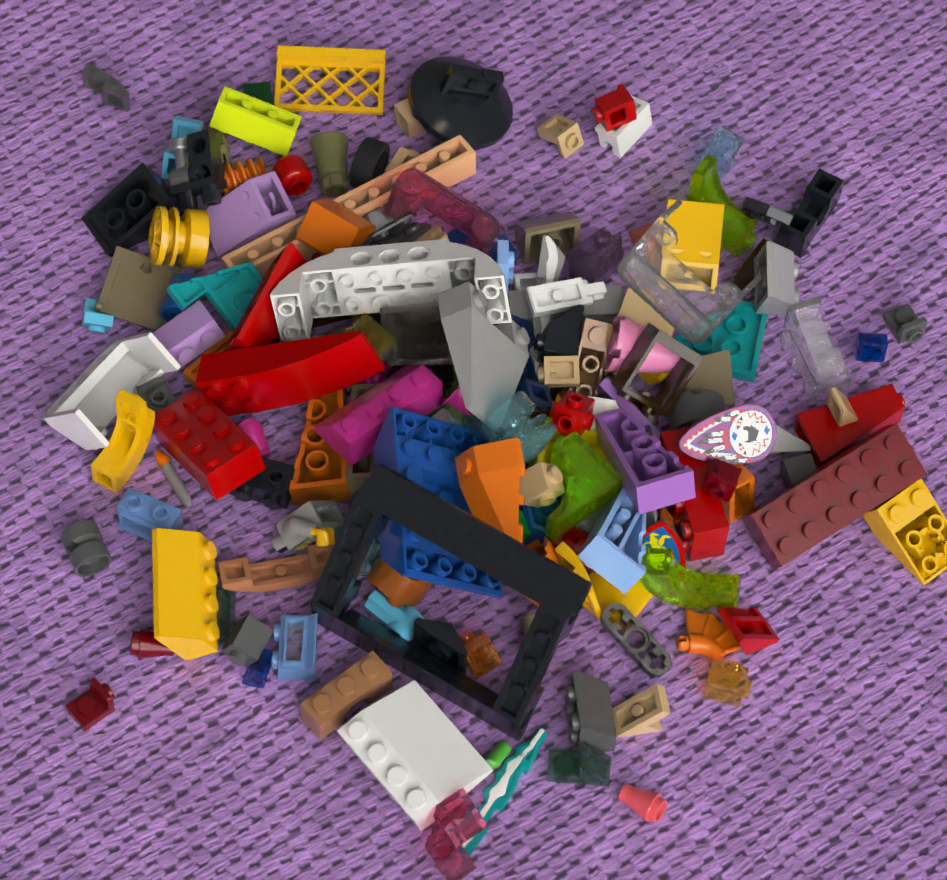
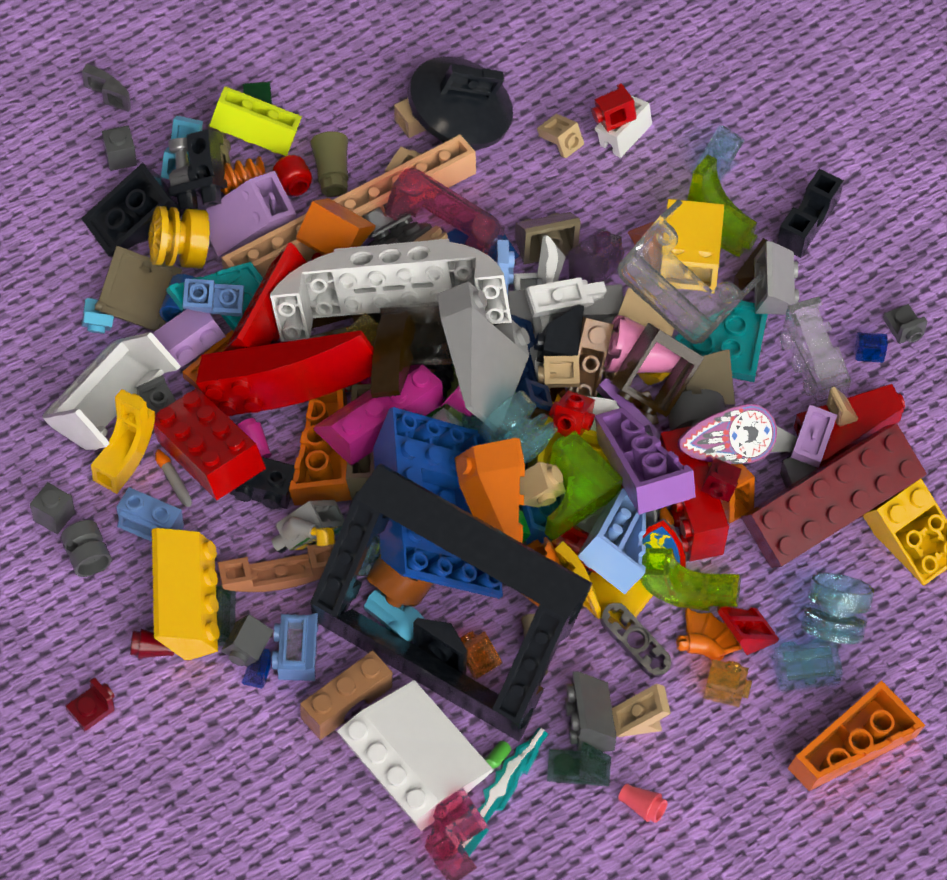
(52, 508): none -> dark grey brick
(119, 148): none -> dark grey brick
(213, 298): none -> medium blue slope
(335, 60): yellow fence -> none
(369, 161): black tyre -> none
(392, 354): none -> dark brown slope
(765, 212): black hinge -> none
(807, 664): none -> clear light blue brick
(814, 436): none -> lavender plate
(837, 608): none -> clear light blue wheel
(858, 736): none -> orange wedge

